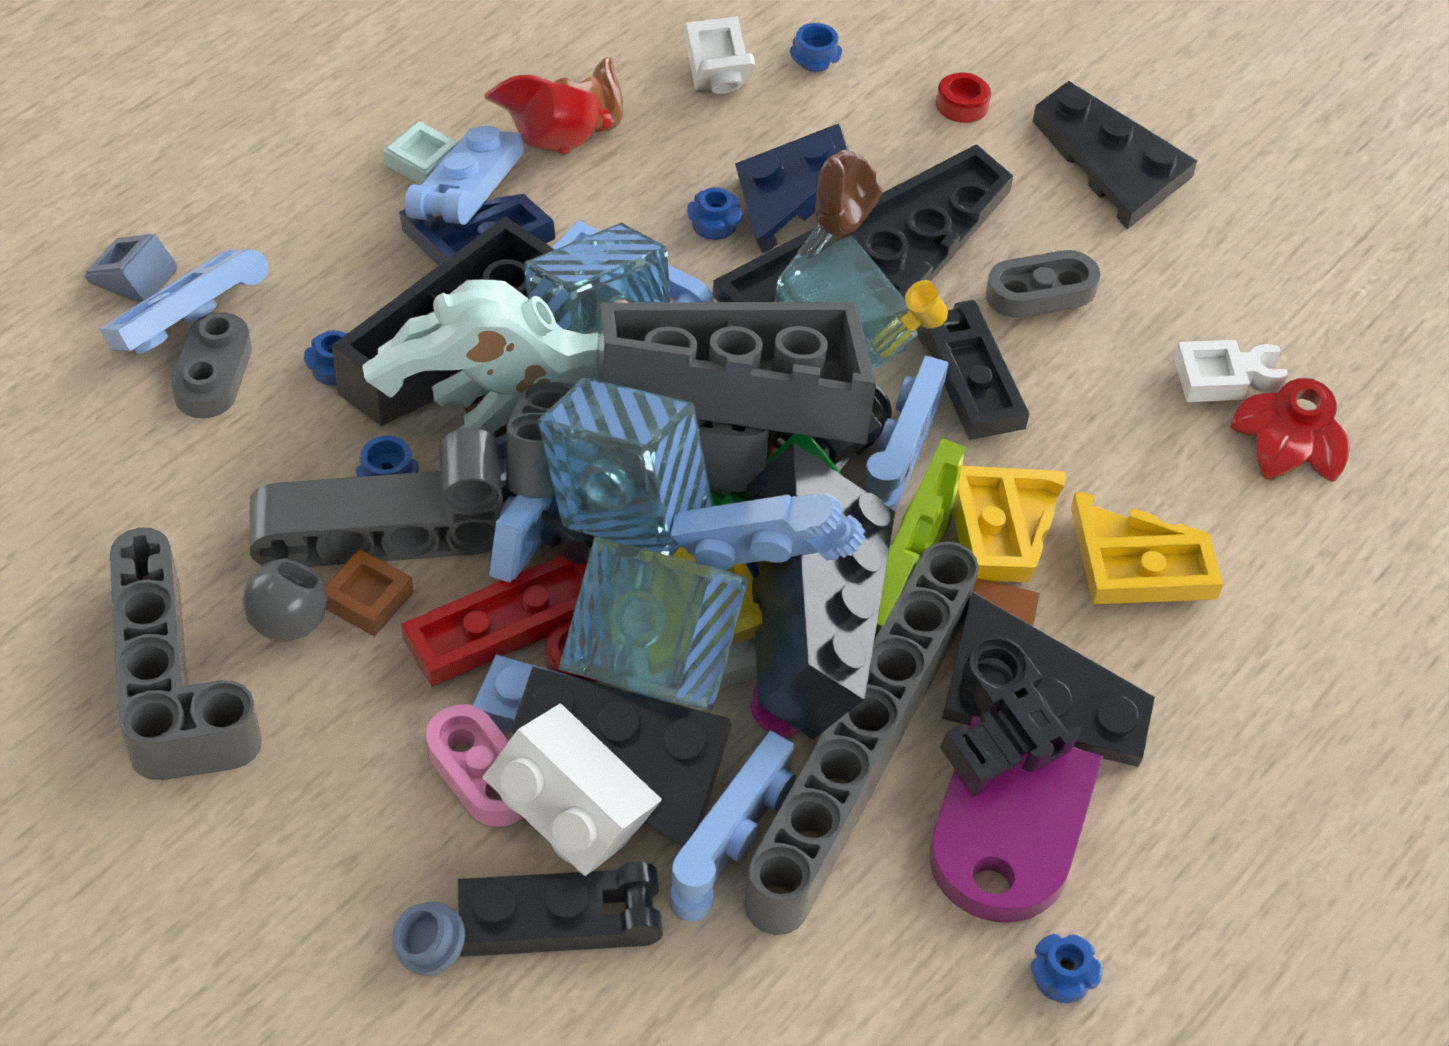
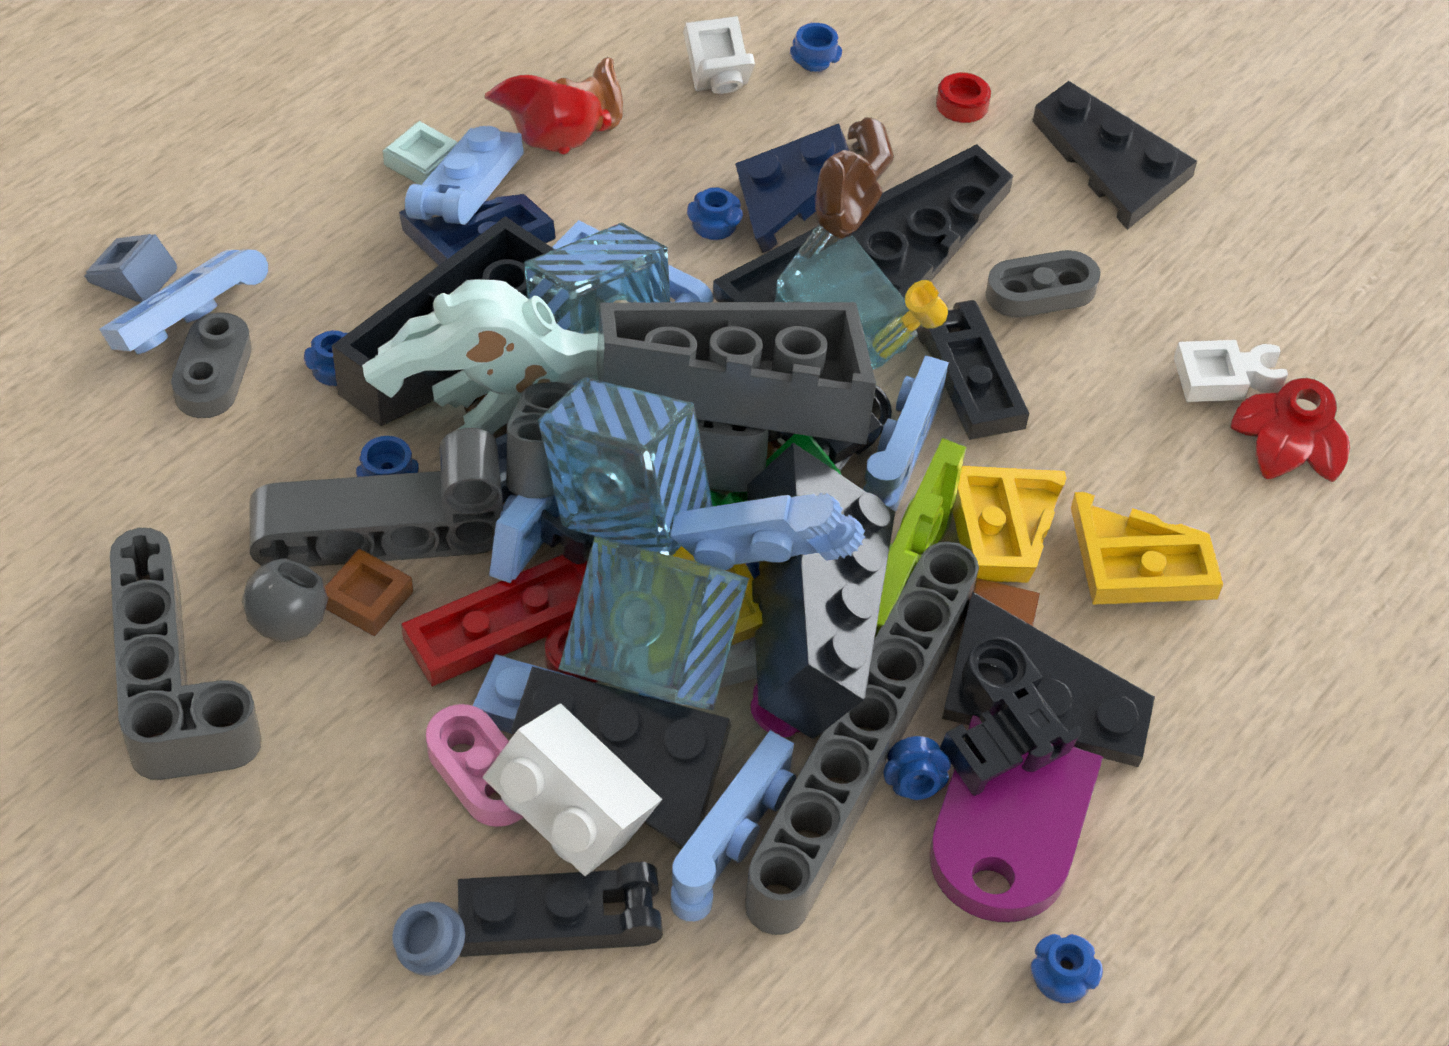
(873, 142): none -> reddish brown arm
(916, 768): none -> blue plate

